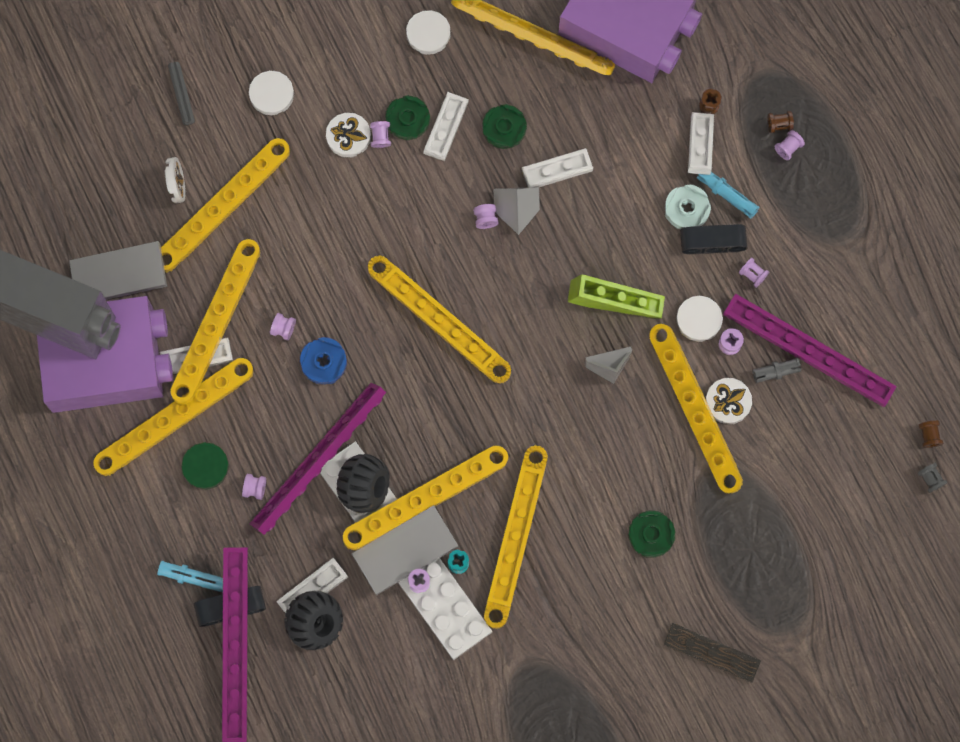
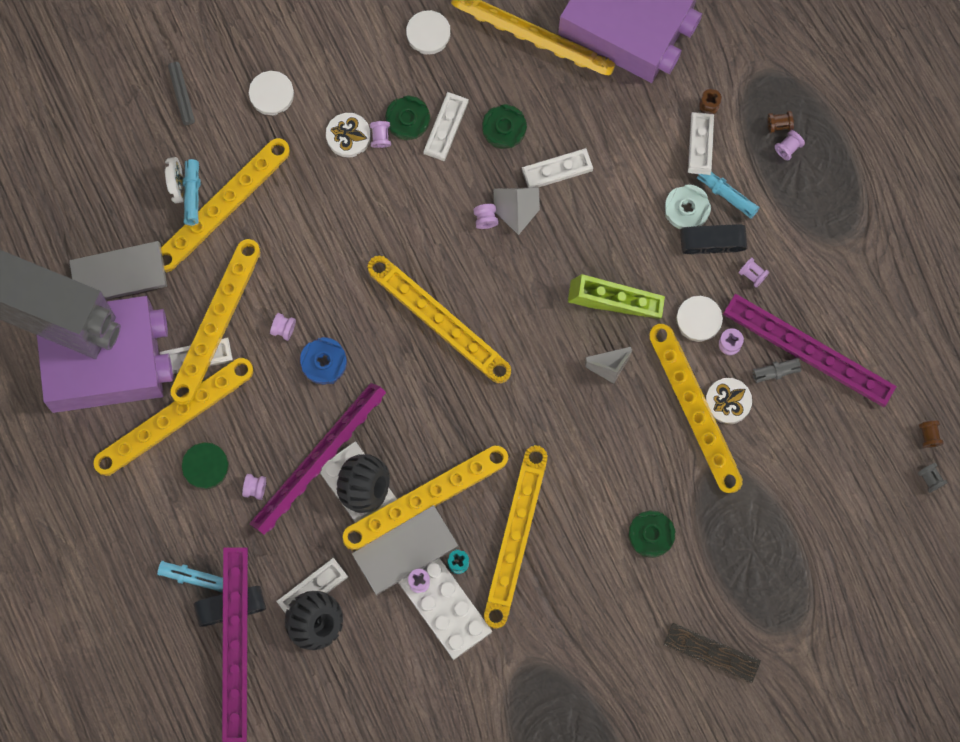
(191, 198): none -> medium azure pin

